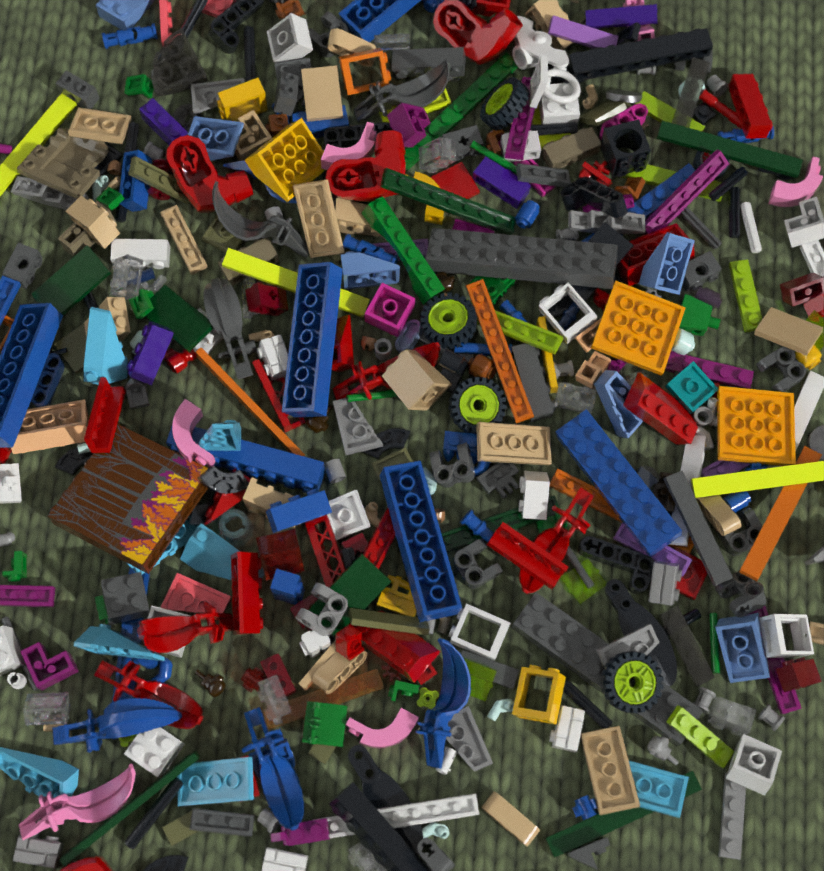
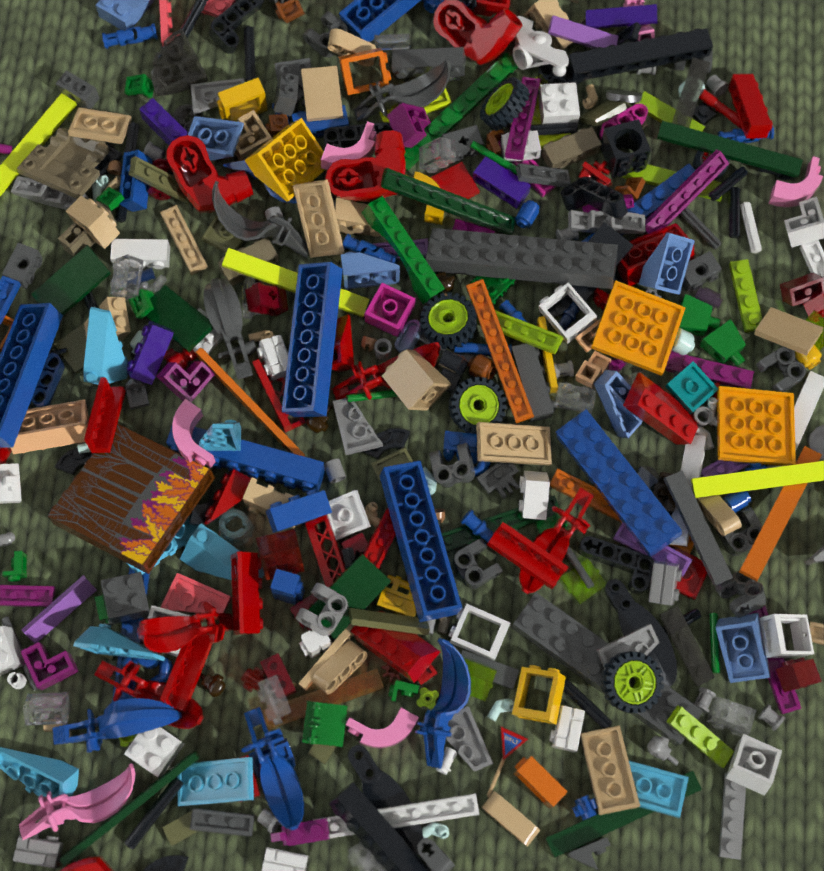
(59, 609): none -> medium lavender tile
(186, 383): none -> magenta brick
(186, 673): none -> red fence
(223, 482): black tile -> none
(289, 39): white brick -> none
(349, 642): red brick -> none
(510, 742): none -> piece
(539, 781): none -> orange window
(541, 81): white tile -> none
(725, 344): none -> green torso

